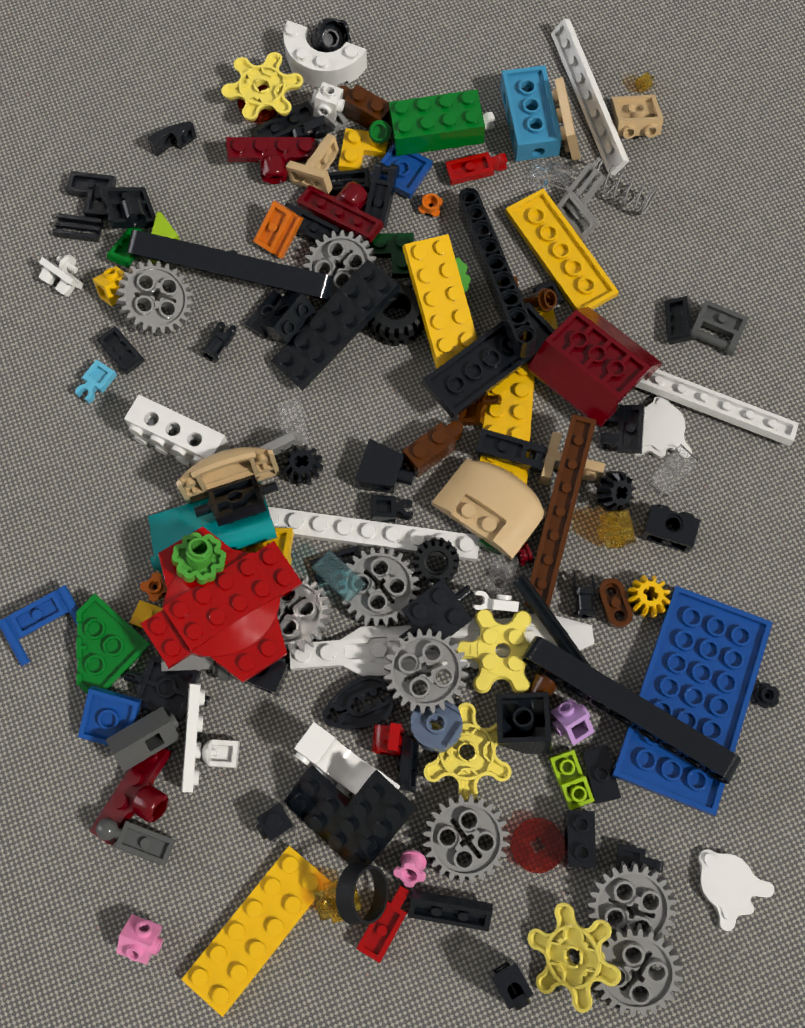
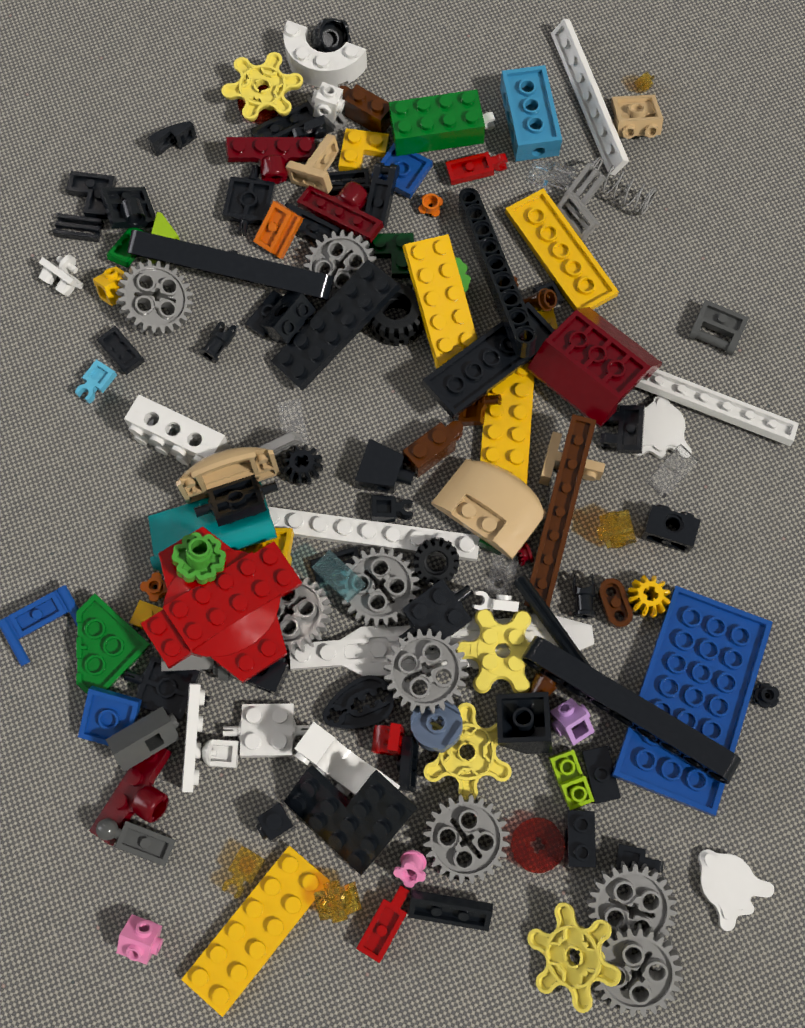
(245, 868): none -> clear yellow plate
(248, 200): none -> black plate
(266, 730): none -> white plate
(346, 888): black tyre -> none
(379, 131): green plate -> none
(506, 979): black brick -> none
(511, 450): black plate -> none
(564, 114): tan plate -> none
(614, 491): black gear -> none
(678, 320): black plate -> none

